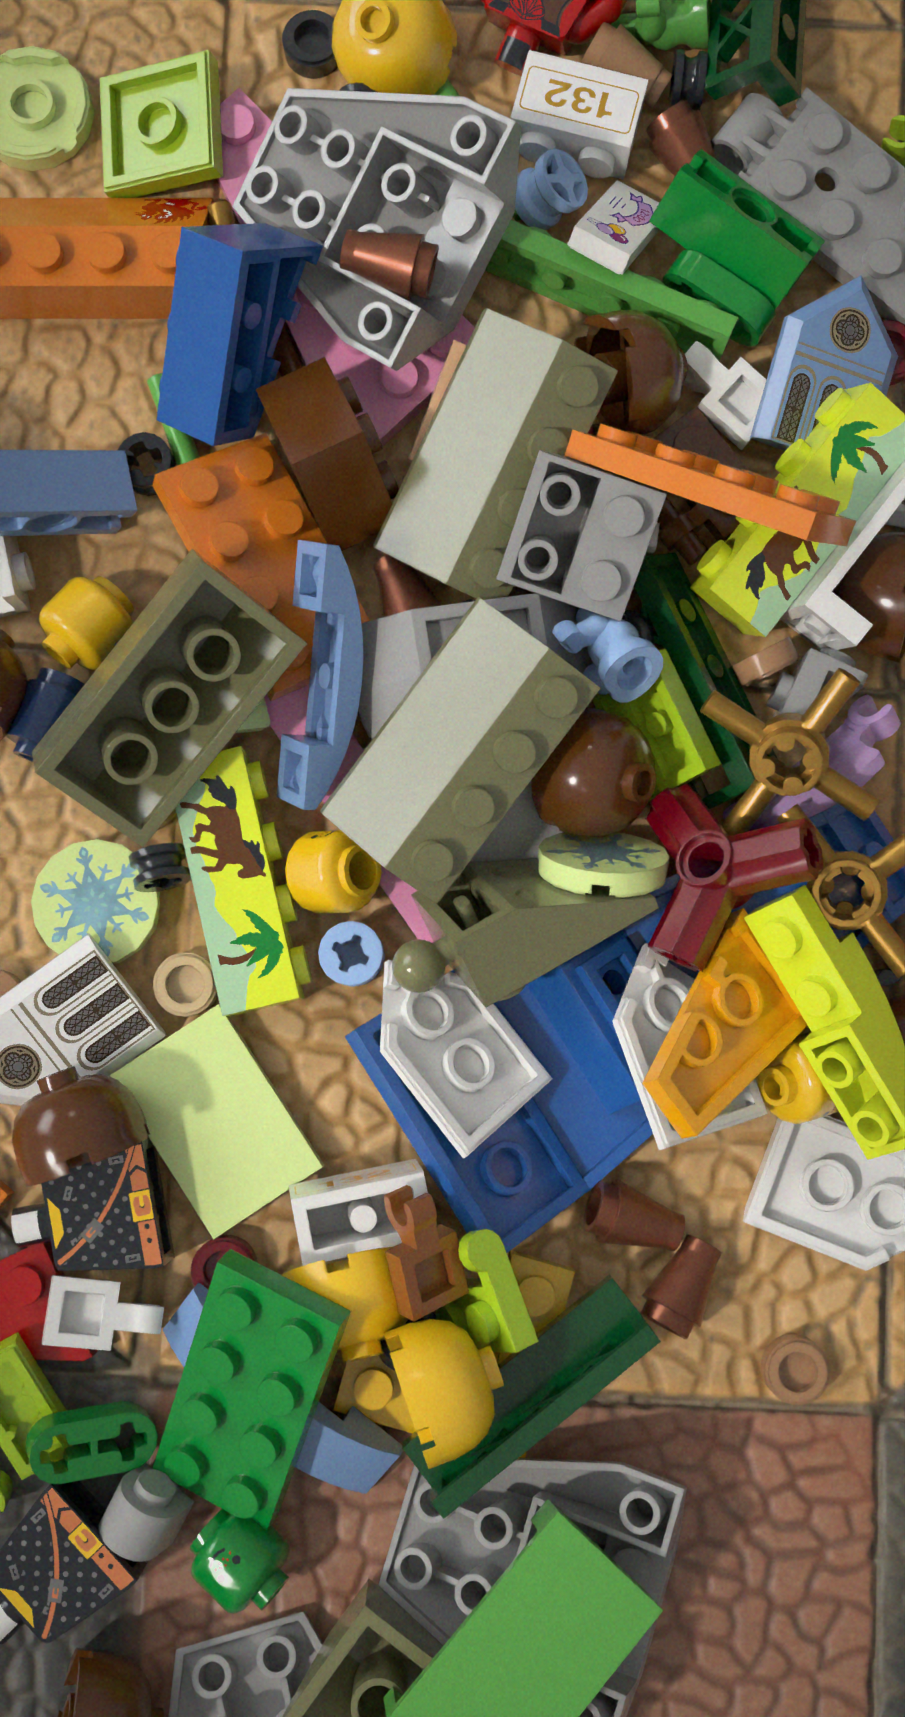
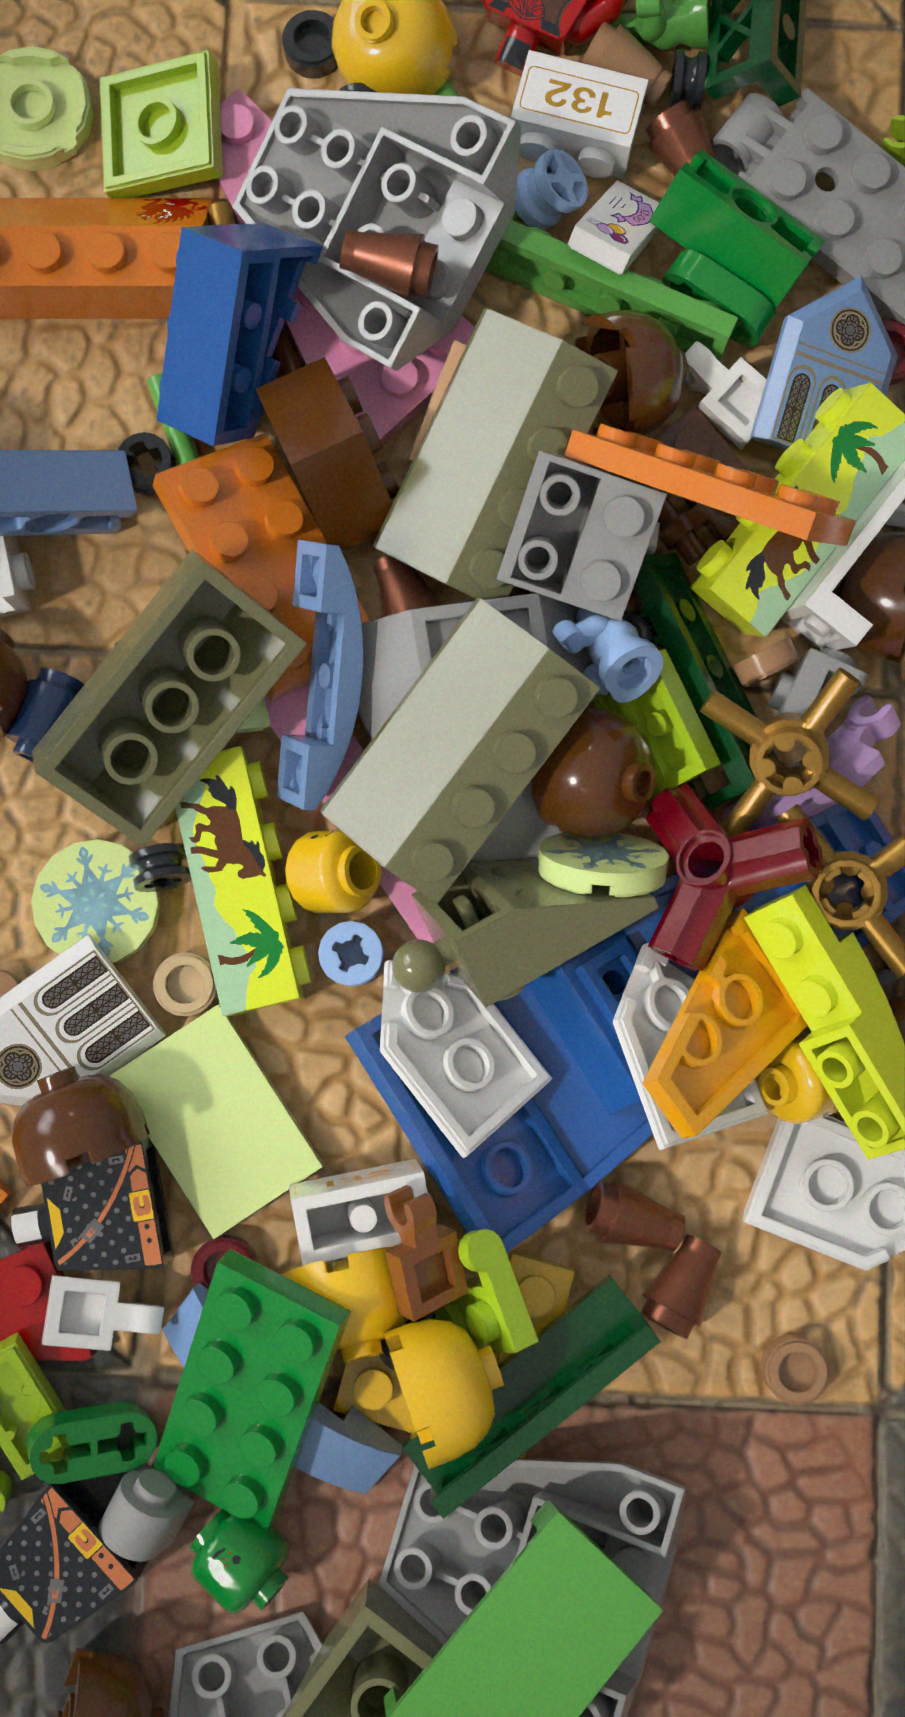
(85, 622): yellow head -> none

